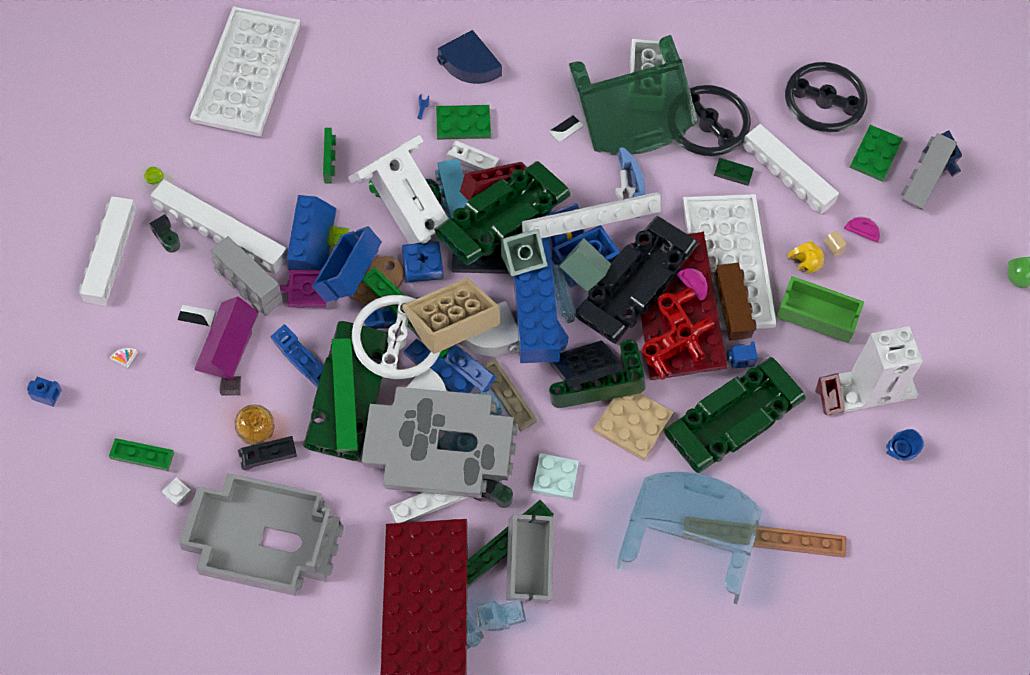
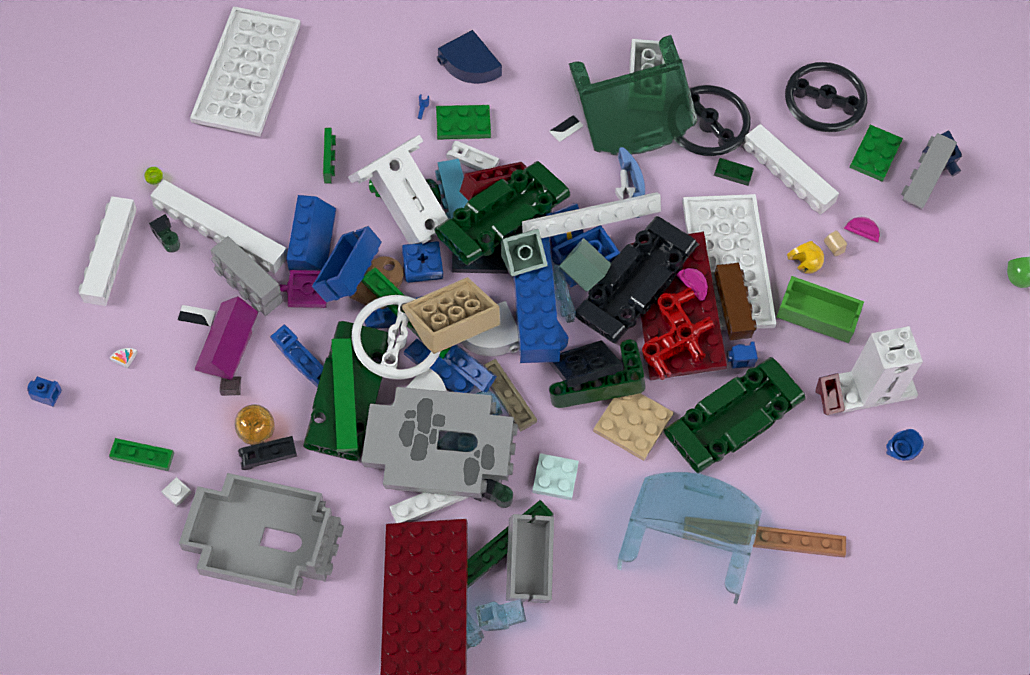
(335, 234): clear neon green plate -> none

